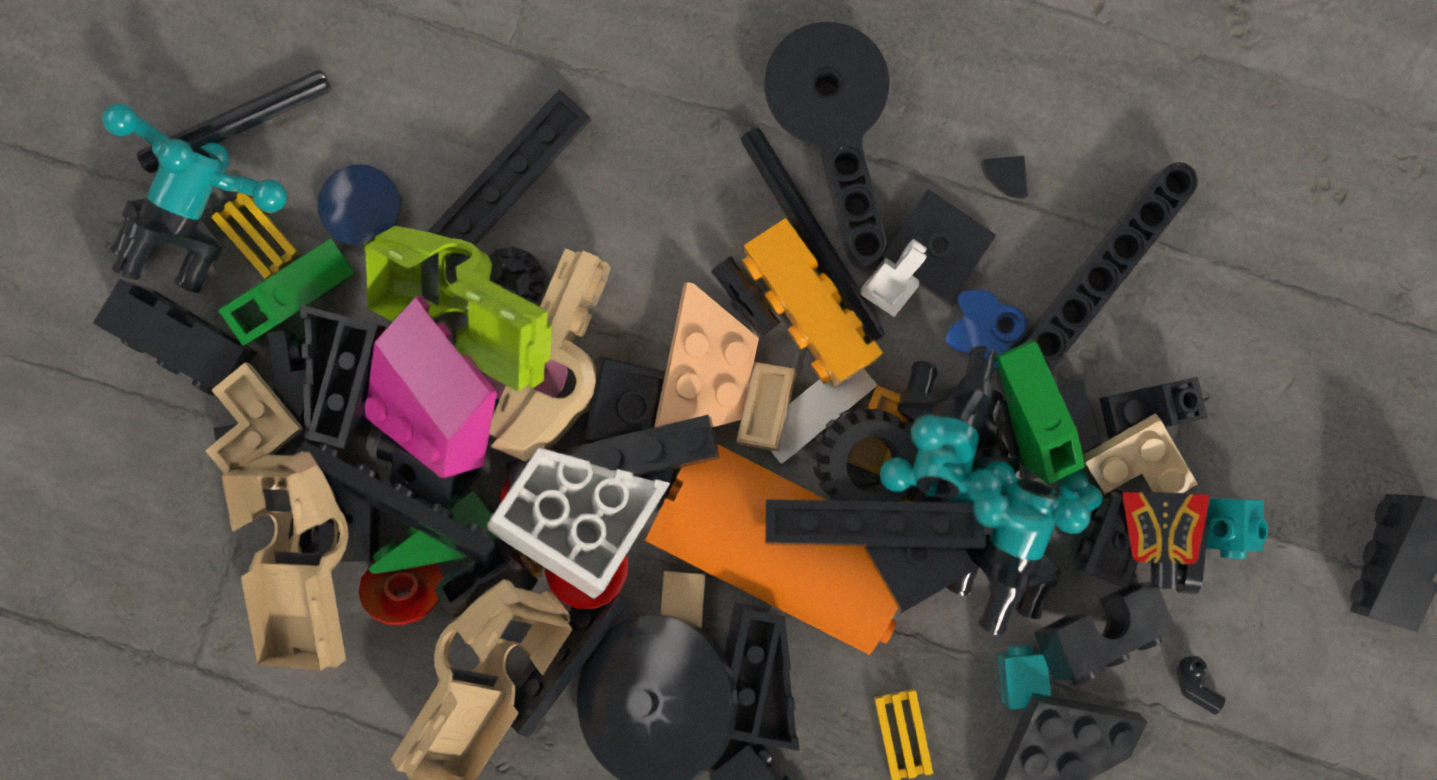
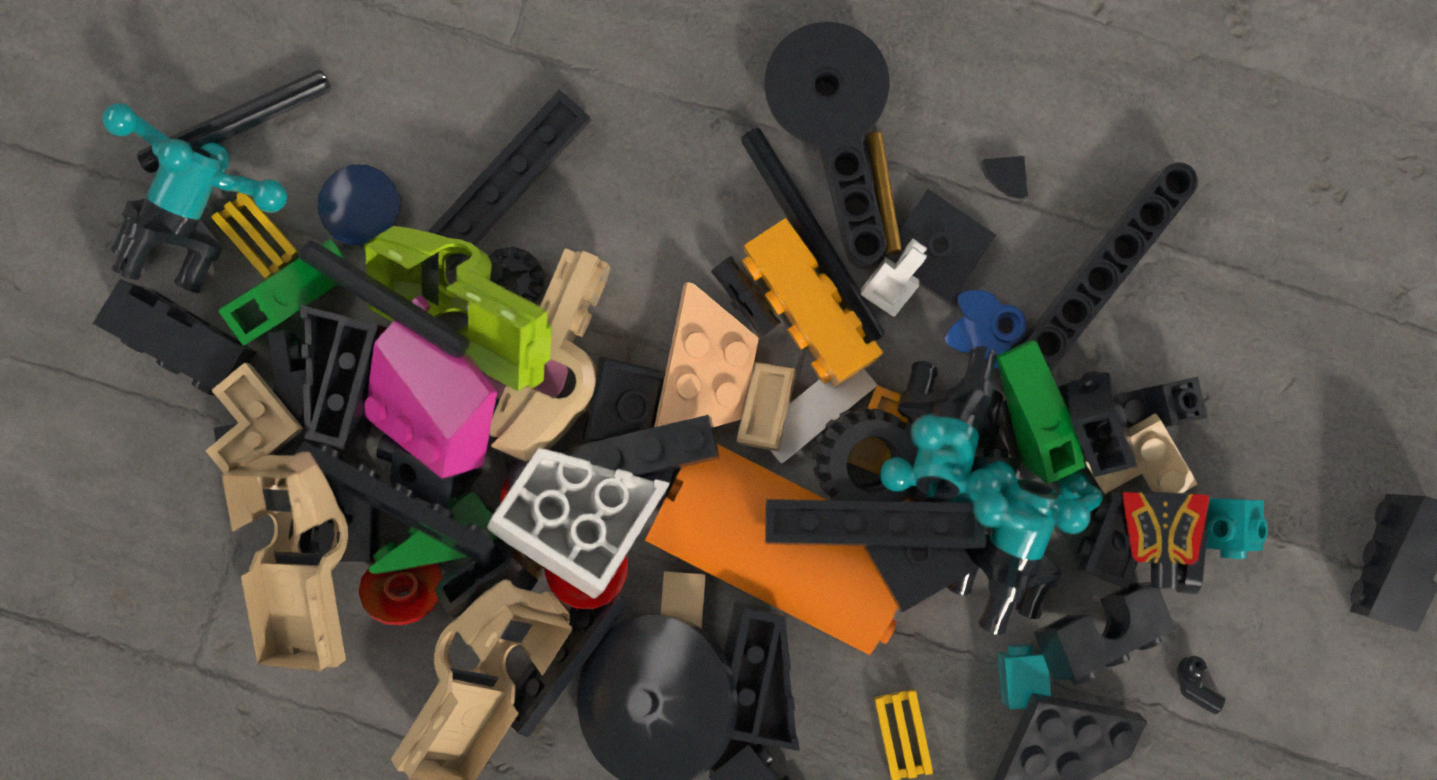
(385, 299): none -> black axle
(883, 192): none -> pearl gold bar
(1091, 405): none -> black torso

